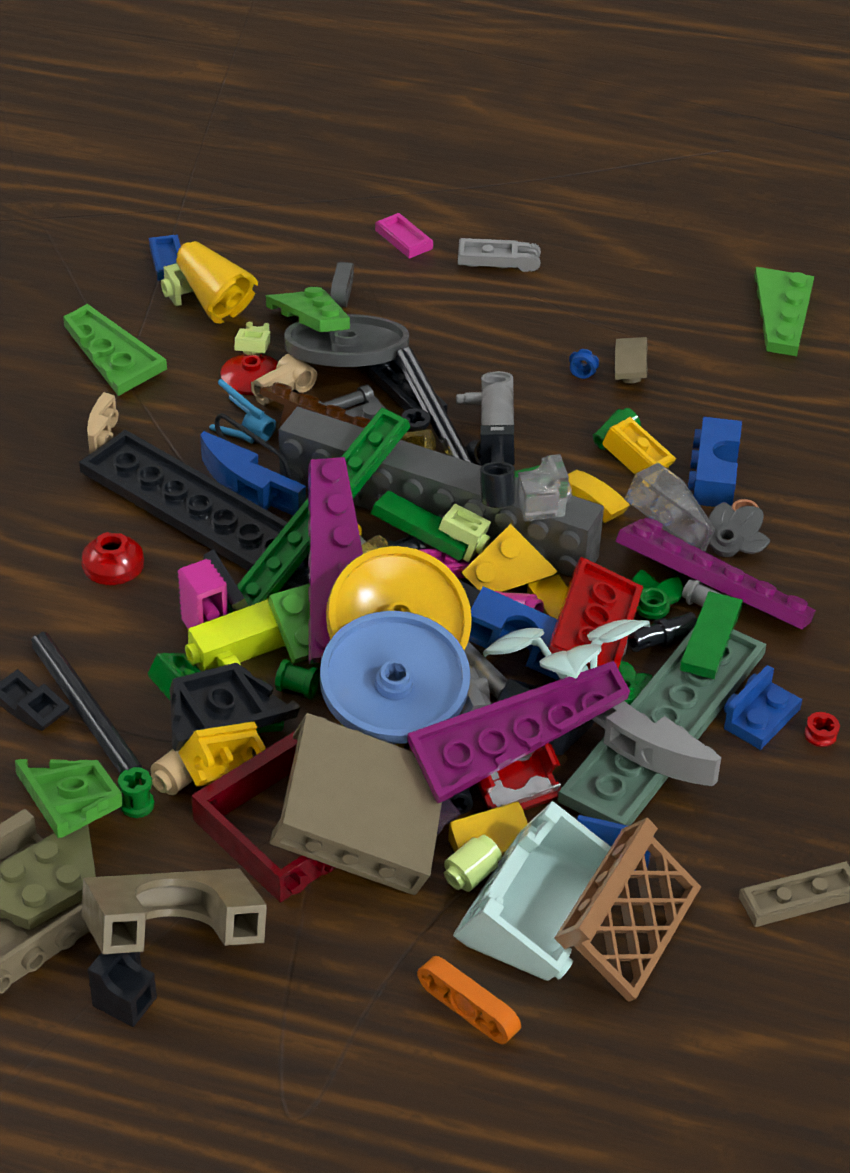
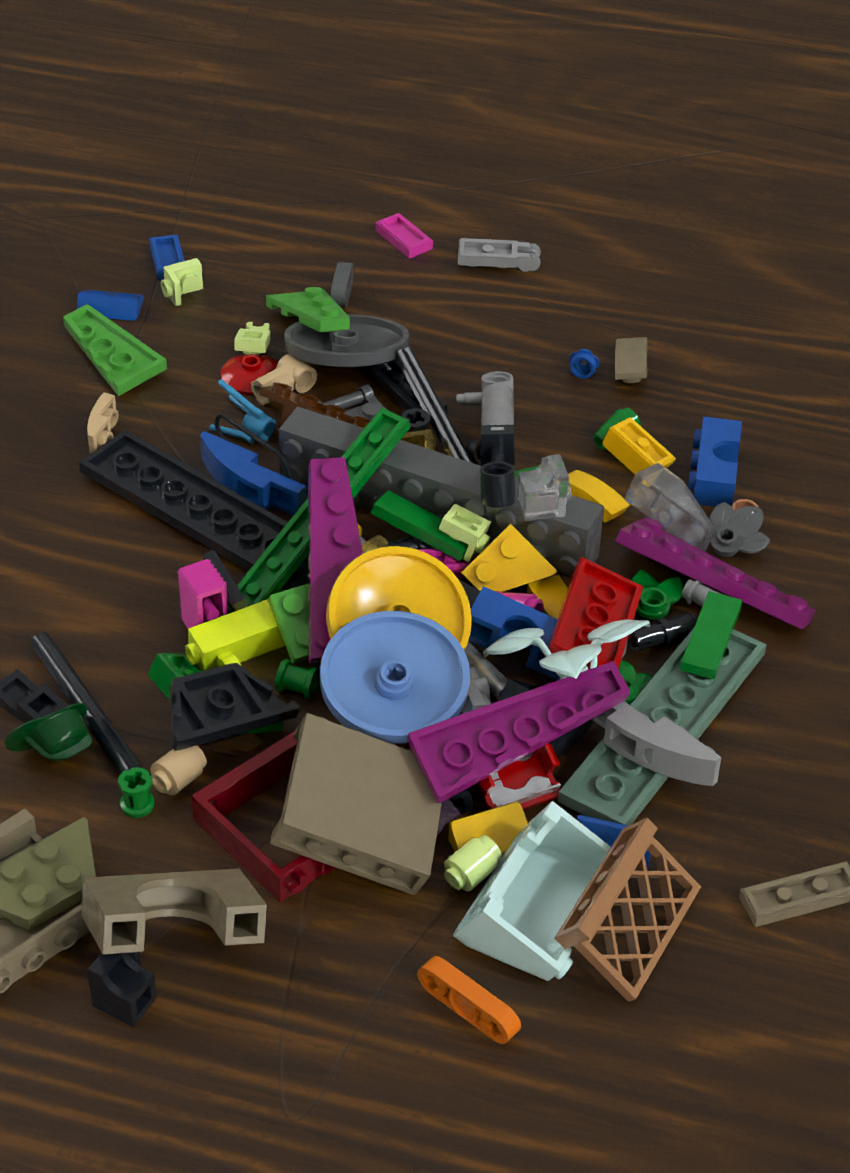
(53, 735): none -> dark green piece
(70, 792): bright green wing -> none
(112, 304): none -> blue slope
(112, 566): red piece -> none
(216, 281): yellow cone -> none
(219, 750): yellow hinge -> none
(760, 709): blue bracket -> none
(783, 307): bright green wing -> none
(820, 721): red bush -> none

